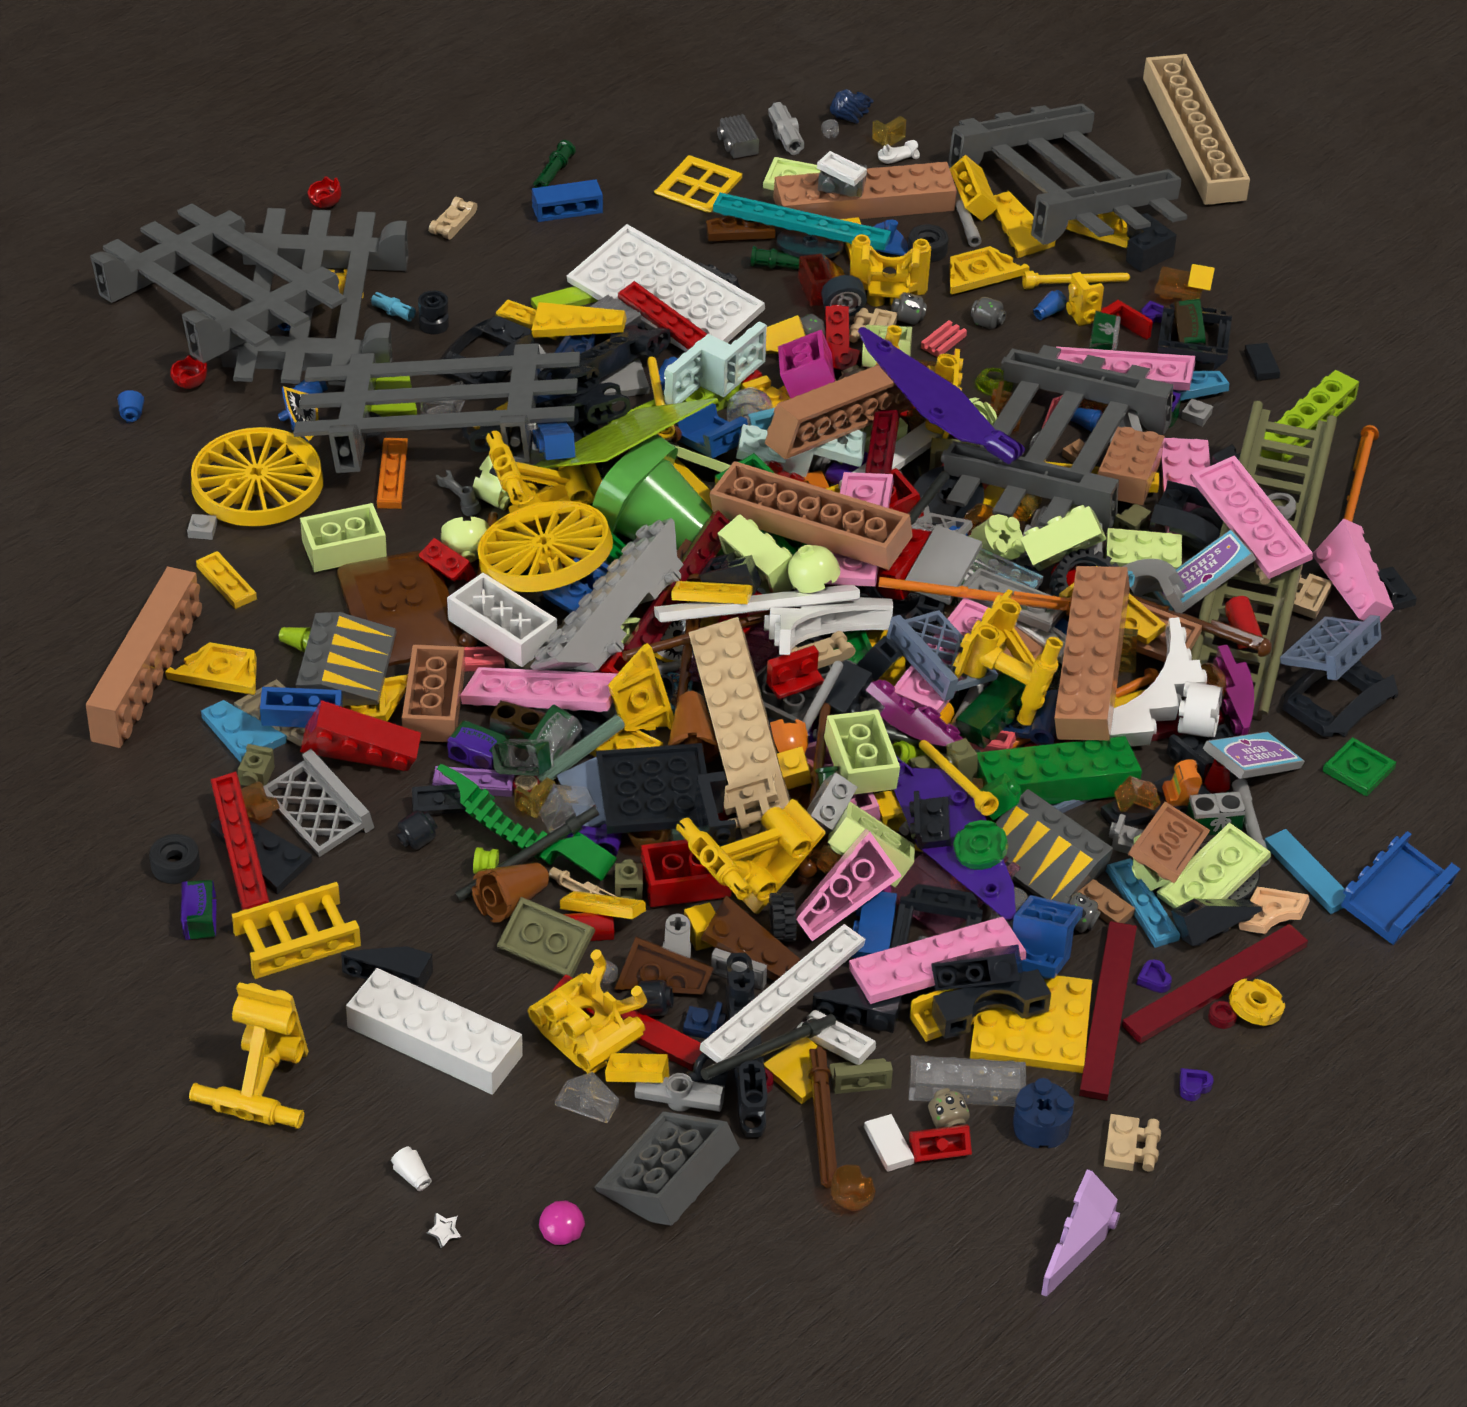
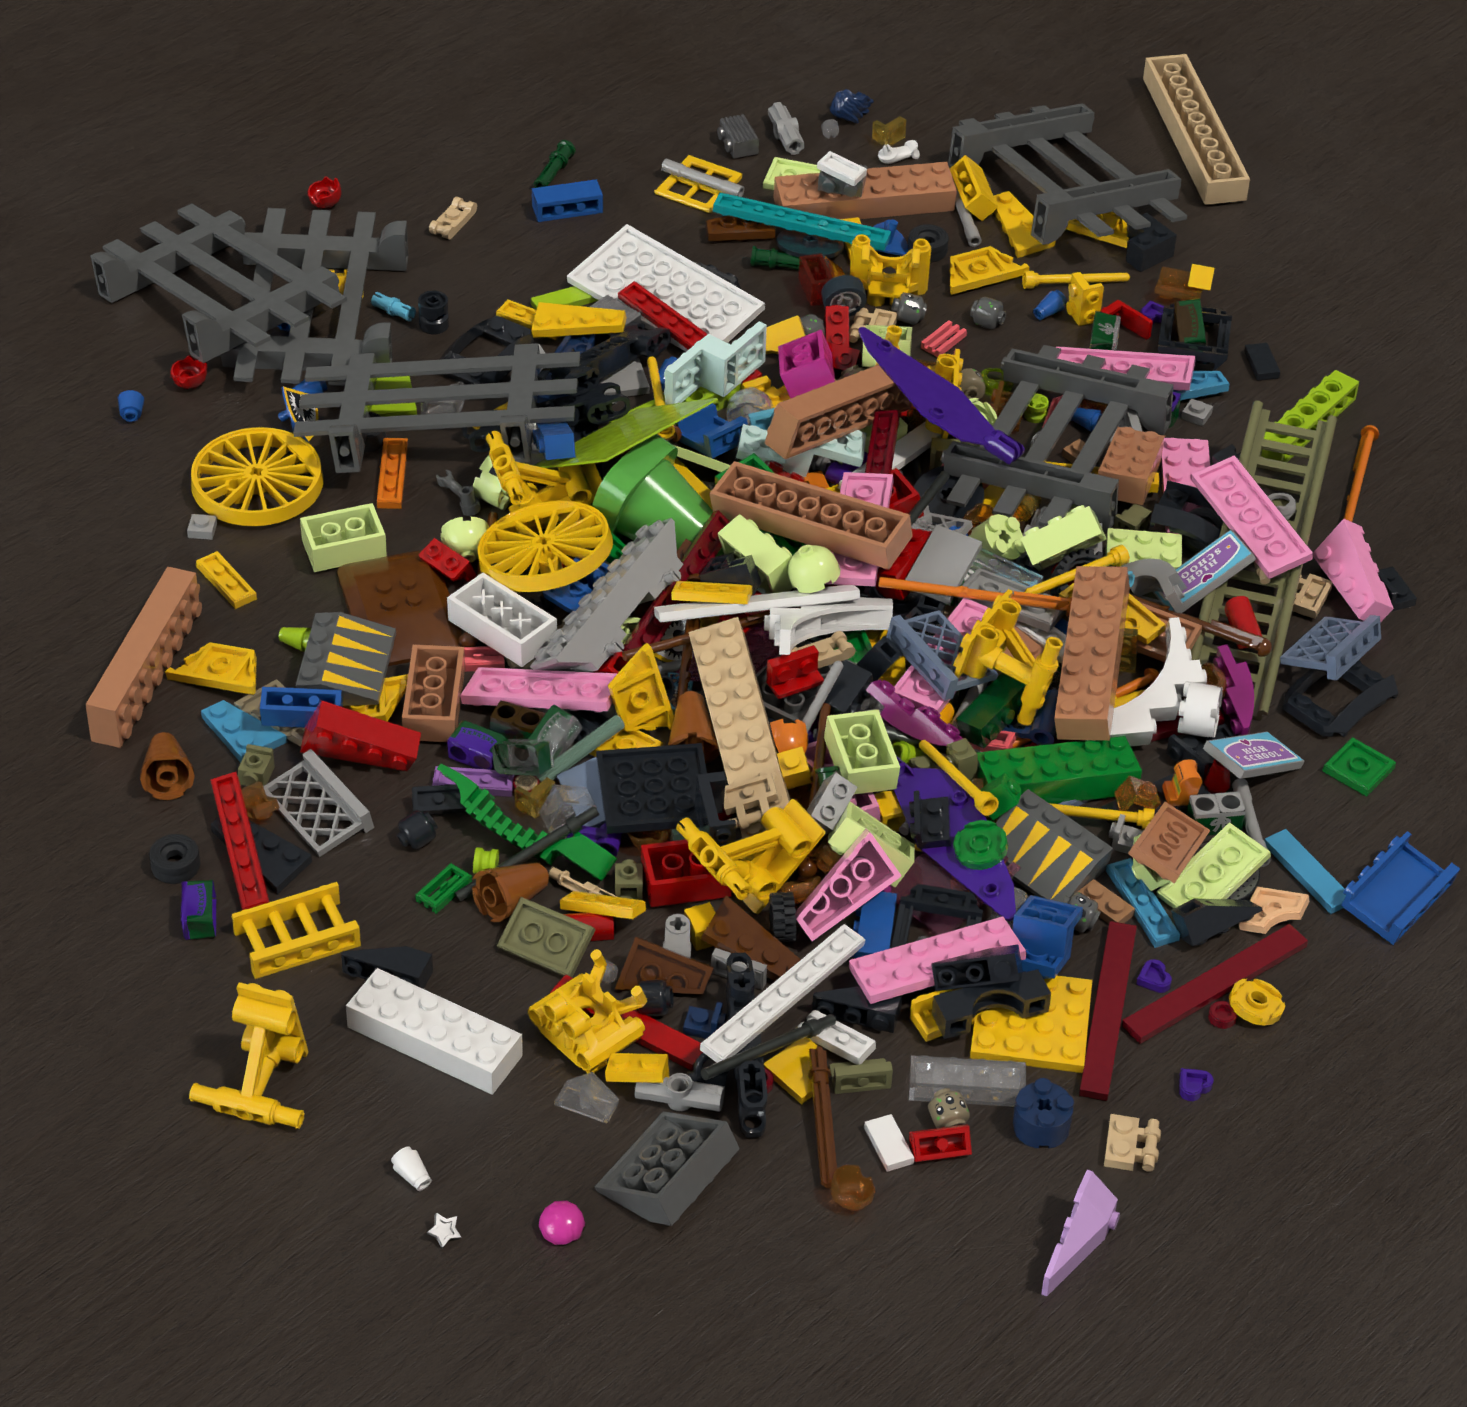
(166, 768): none -> dark orange cone
(447, 889): none -> green tile
(682, 171): none -> light grey piece
(801, 888): none -> clear orange hair
(972, 383): none -> dark tan head
(1036, 410): none -> lime wheel
(1116, 557): none -> yellow piece
(1141, 817): none -> yellow piece

